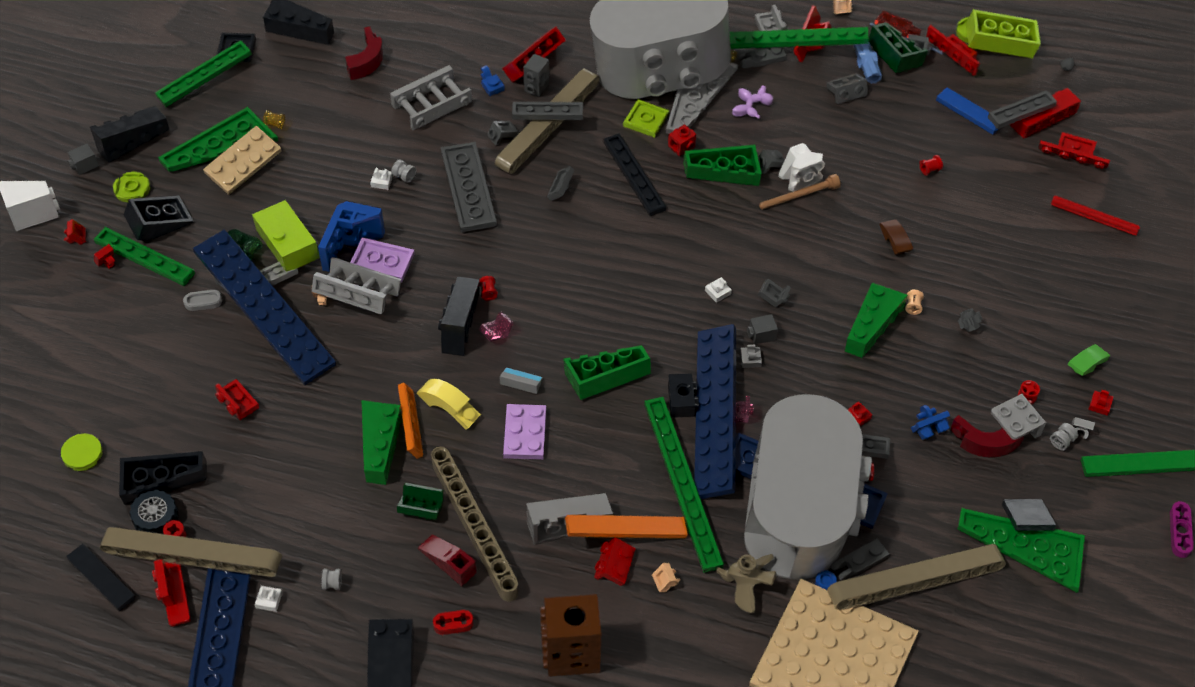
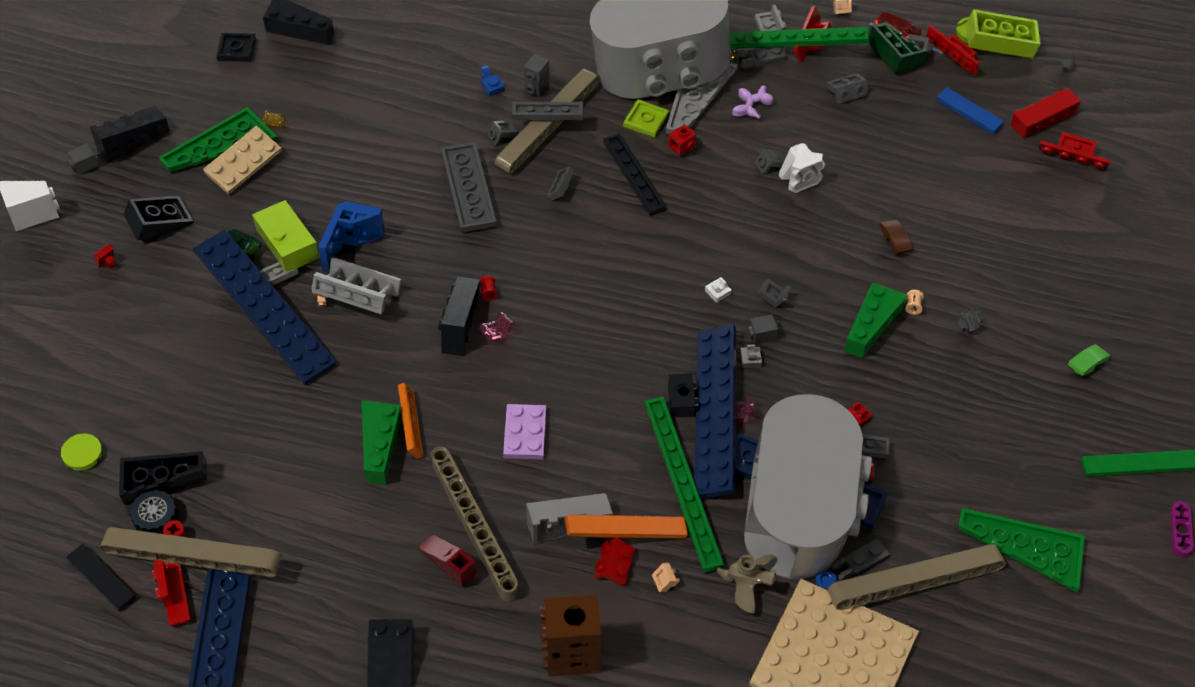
(75, 232): red tile -> none
(131, 186): lime tile -> none
(145, 256): green tile -> none
(202, 300): light grey tile -> none
(203, 73): green plate -> none
(237, 399): red bracket -> none
(268, 598): white tile -> none
(331, 579): light grey wheel -> none
(367, 60): dark red arch -> none
(381, 179): white tile -> none
(383, 257): lavender plate -> none
(406, 172): light grey wheel -> none
(421, 501): dark green bracket -> none
(429, 84): light grey fence -> none
(444, 395): light yellow arch -> none
(453, 622): red beam -> none
(520, 380): light grey slope -> none
(541, 47): red brick -> none
(606, 370): green wedge -> none
(724, 164): green wedge -> none
(831, 182): medium nougat piece -> none
(868, 62): medium blue piece -> none
(923, 427): blue hips -> none
(930, 165): red bush -> none
(983, 443): dark red arch -> none
(1019, 418): light grey bracket -> none
(1022, 109): dark grey plate -> none
(1028, 515): tile -> none
(1029, 387): red wheel -> none
(1062, 438): light grey wheel -> none
(1083, 425): light grey tile -> none
(1095, 215): red axle -> none
(1101, 402): red tile -> none

